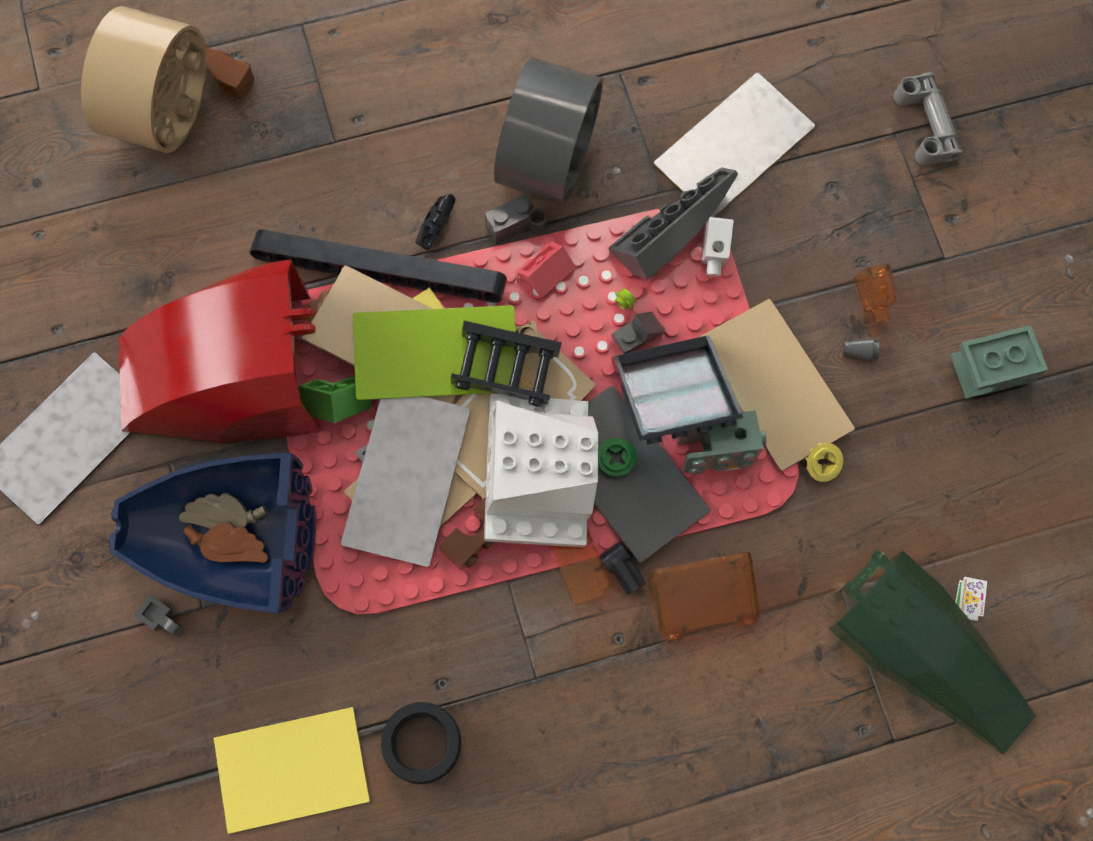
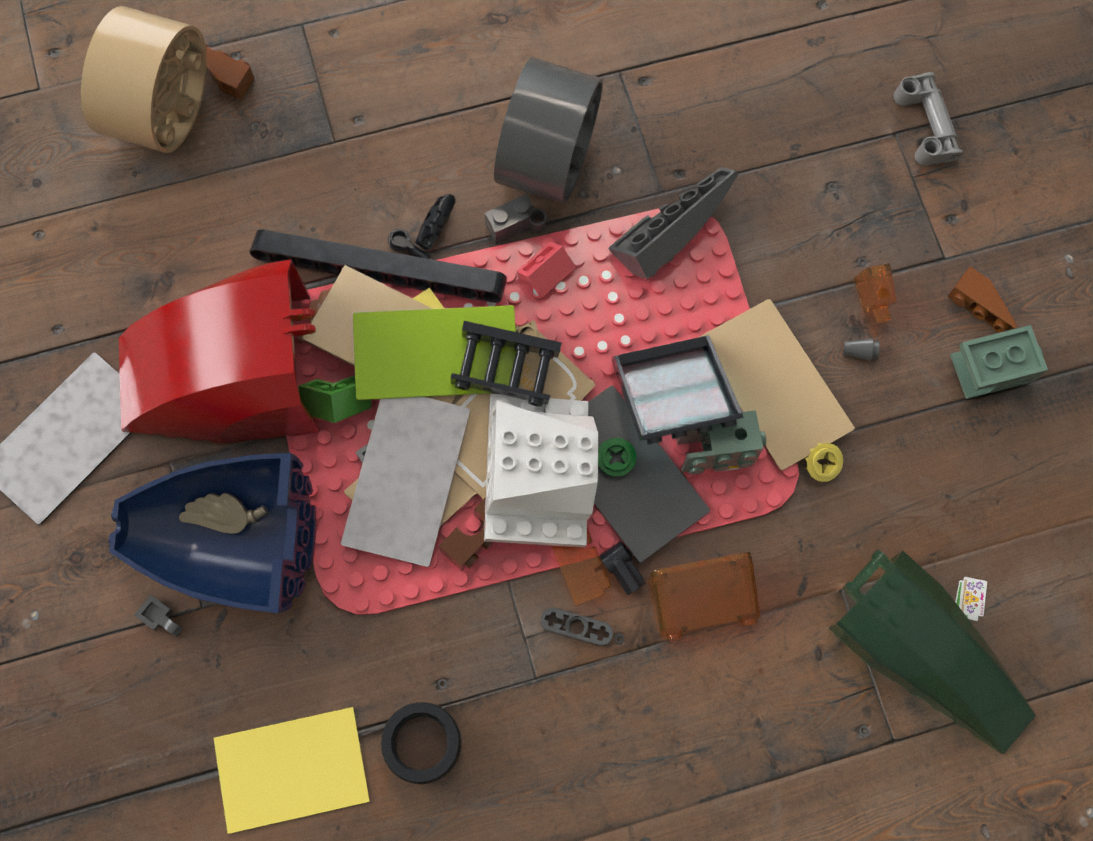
(228, 544): dark orange animal -> none
(400, 241): none -> black plate
(585, 620): none -> dark grey beam
(625, 299): lime plate -> none
(638, 332): dark grey slope -> none
(716, 237): white torso -> none
(741, 134): flat silver piece -> none
(980, 297): none -> dark orange slope

